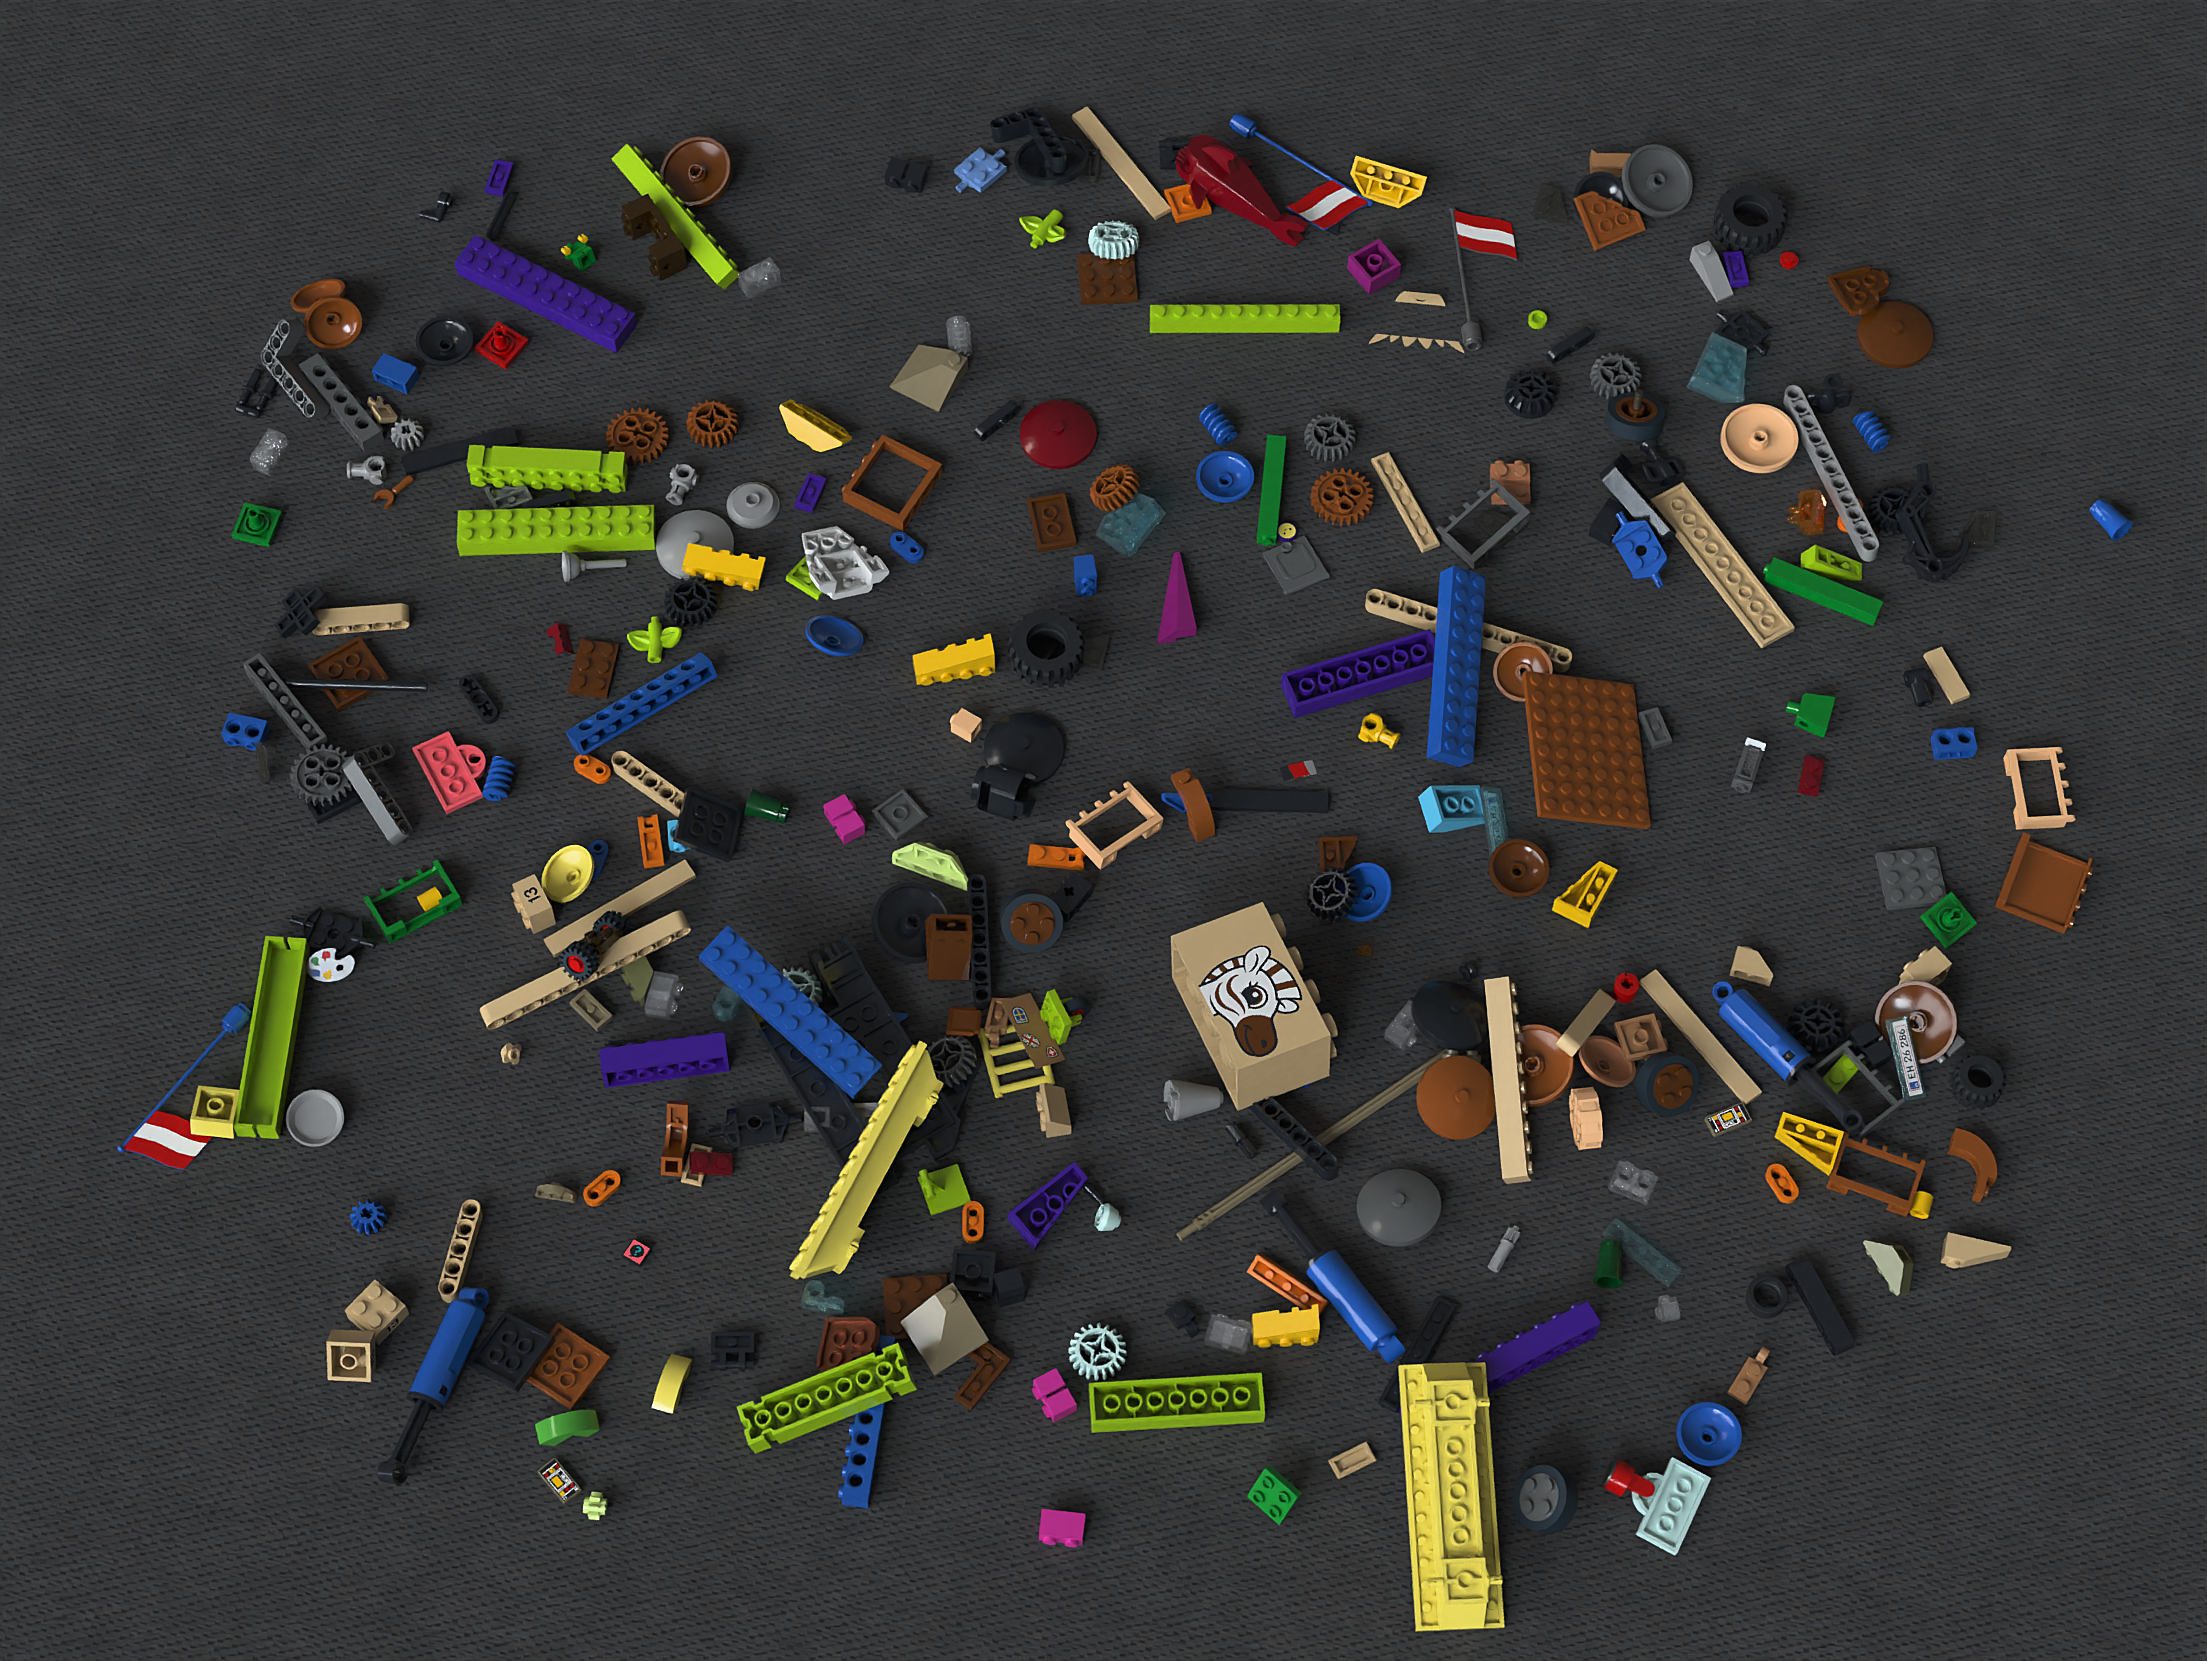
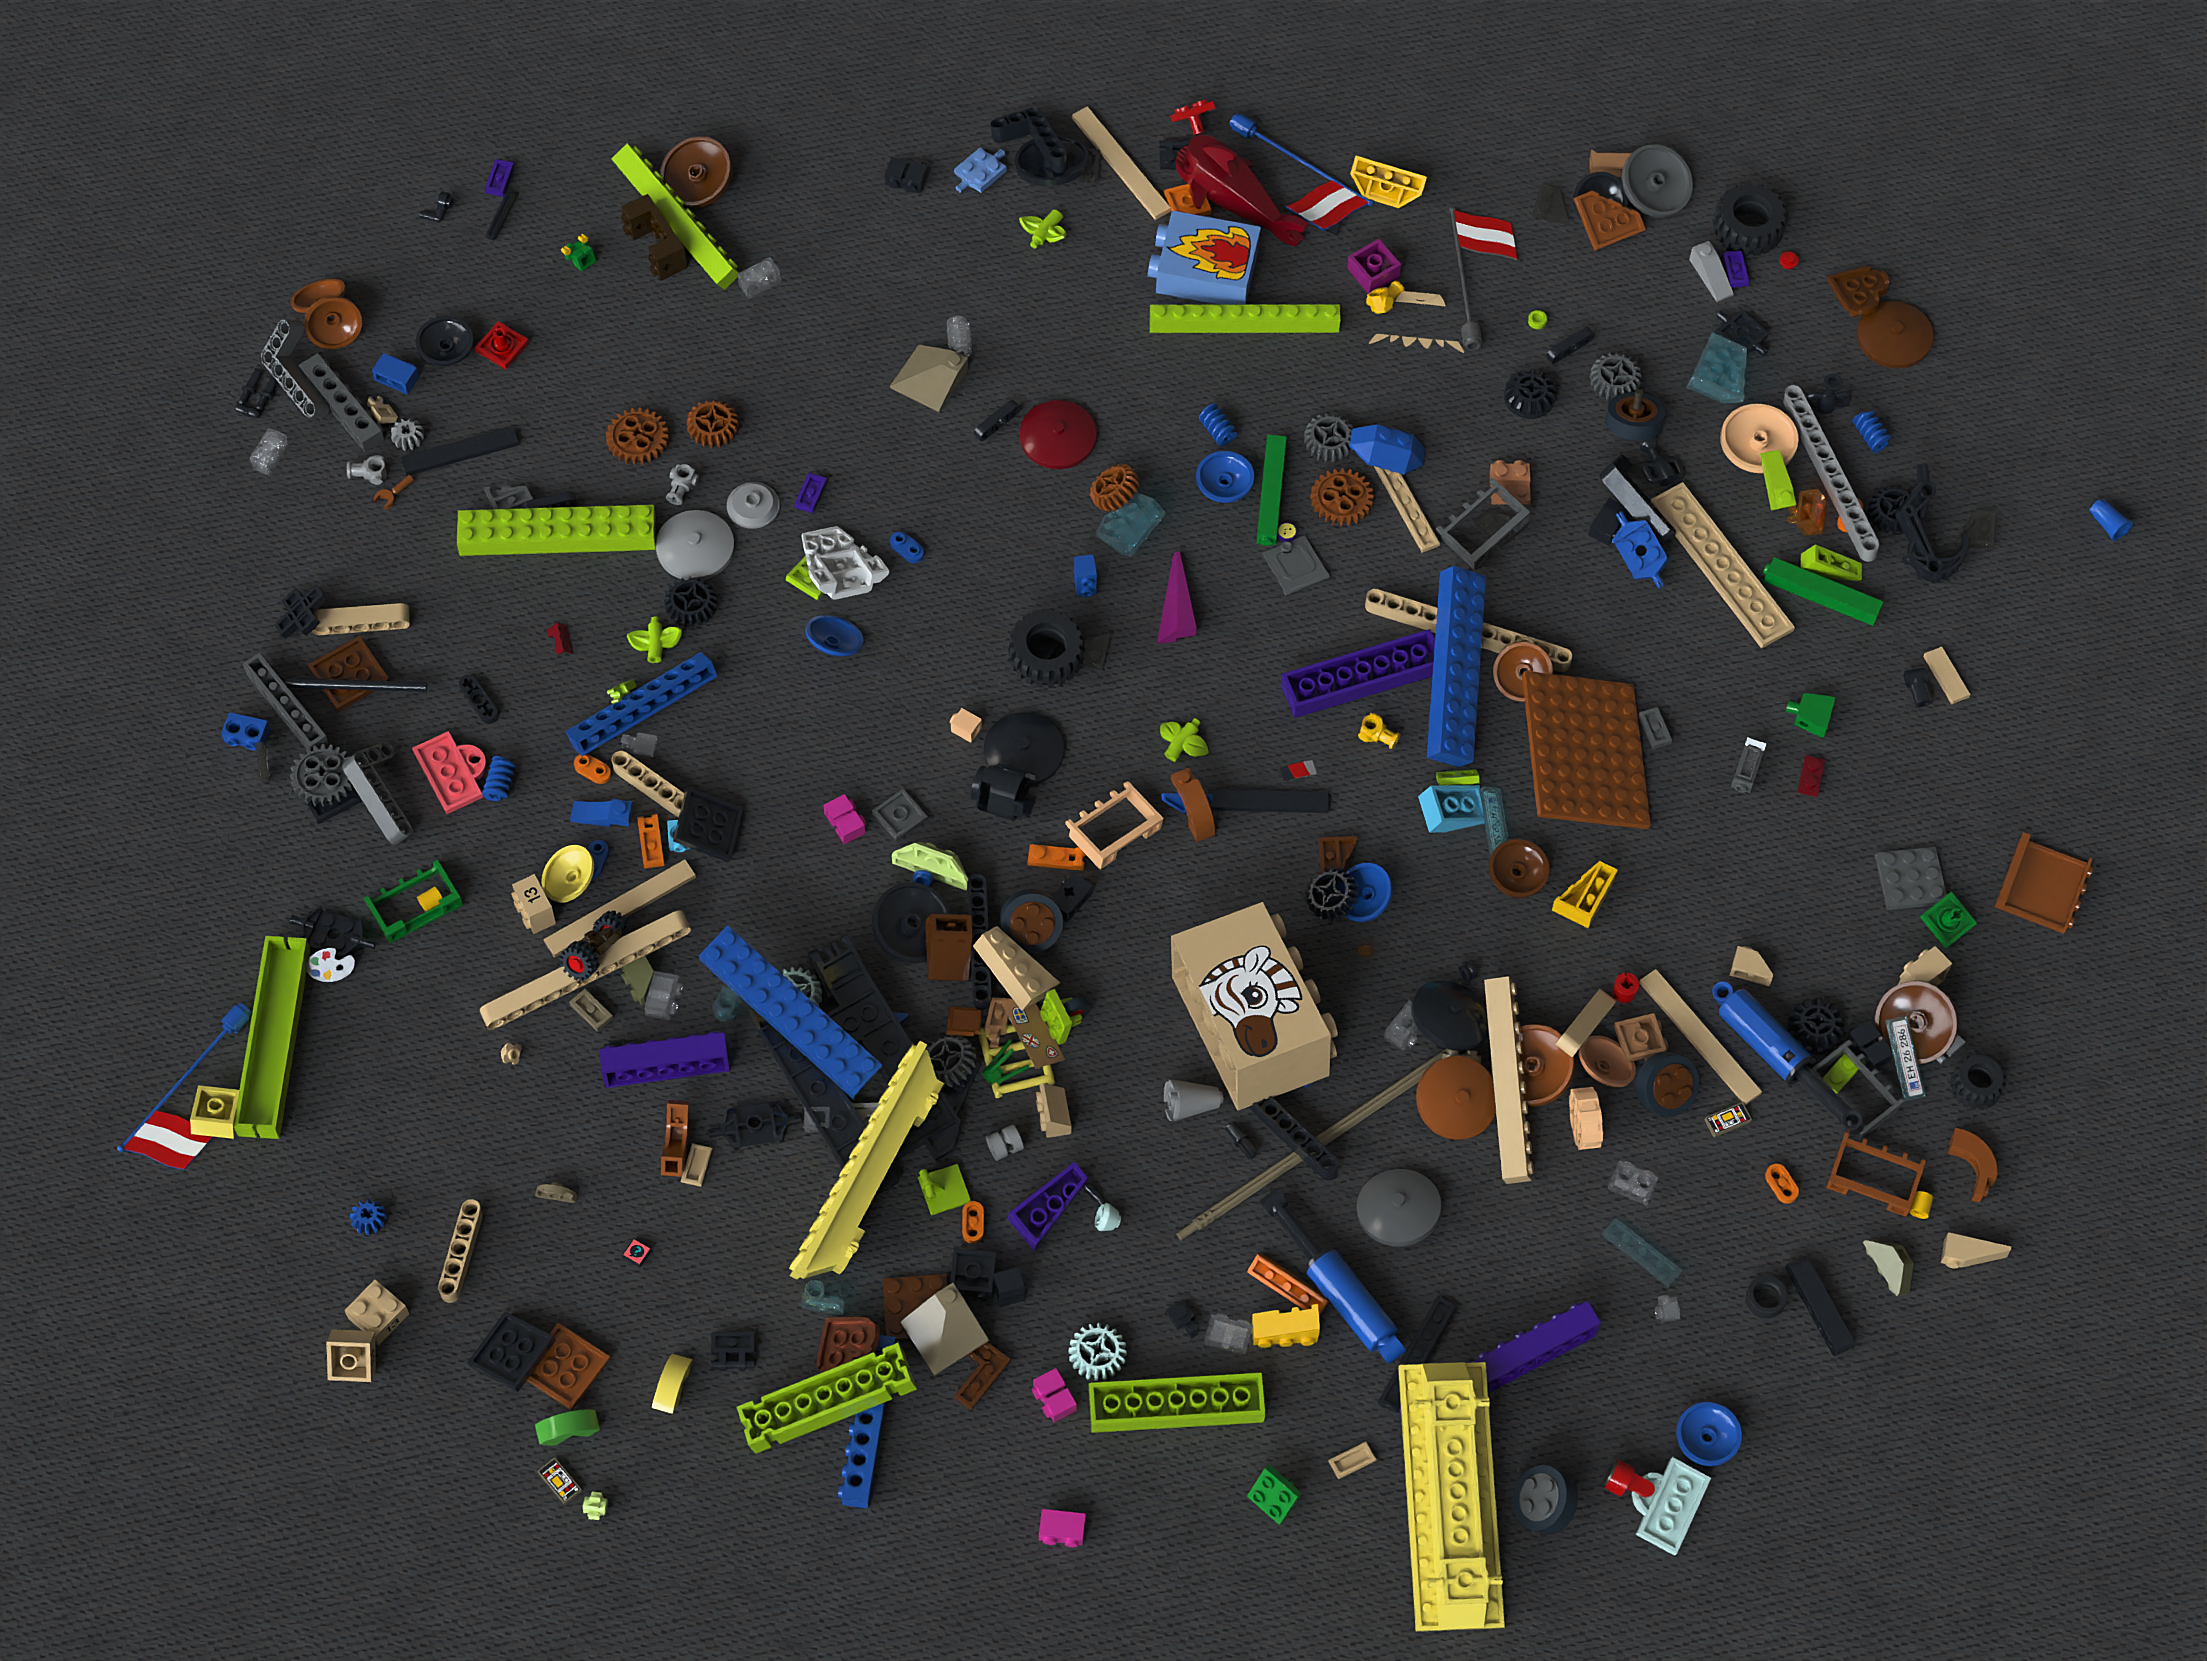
(257, 524): green plate -> none
(315, 1118): light grey piece -> none
(438, 1374): blue piece -> none
(546, 293): dark purple brick -> none
(547, 468): lime brick -> none
(572, 565): light grey piece -> none
(593, 669): reddish brown plate -> none
(600, 1187): orange plate -> none
(602, 813): none -> blue slope
(621, 690): none -> lime plate
(643, 744): none -> clear plate
(710, 1163): dark red plate -> none
(723, 566): yellow wedge -> none
(766, 807): dark green plant -> none
(812, 427): yellow wedge -> none
(896, 520): dark orange window -> none
(923, 877): none -> blue plate
(955, 662): yellow wedge -> none
(993, 1072): none -> green plant
(1004, 1142): none -> light grey wheel
(1014, 968): none -> tan wedge
(1051, 522): reddish brown plate -> none
(1106, 280): reddish brown plate -> none
(1113, 240): light aqua gear -> none
(1183, 738): none -> lime plant
(1193, 114): none -> red plate
(1205, 259): none -> medium blue brick
(1382, 299): none -> yellow connector
(1387, 448): none -> blue wedge
(1460, 777): none -> lime plate
(1507, 1243): light grey piece -> none
(1609, 1265): dark green plant -> none
(1749, 1377): medium nougat plate -> none
(1777, 480): none -> lime slope
(1810, 1140): yellow wedge -> none
(1954, 747): blue brick -> none
(2021, 818): light nougat hinge -> none

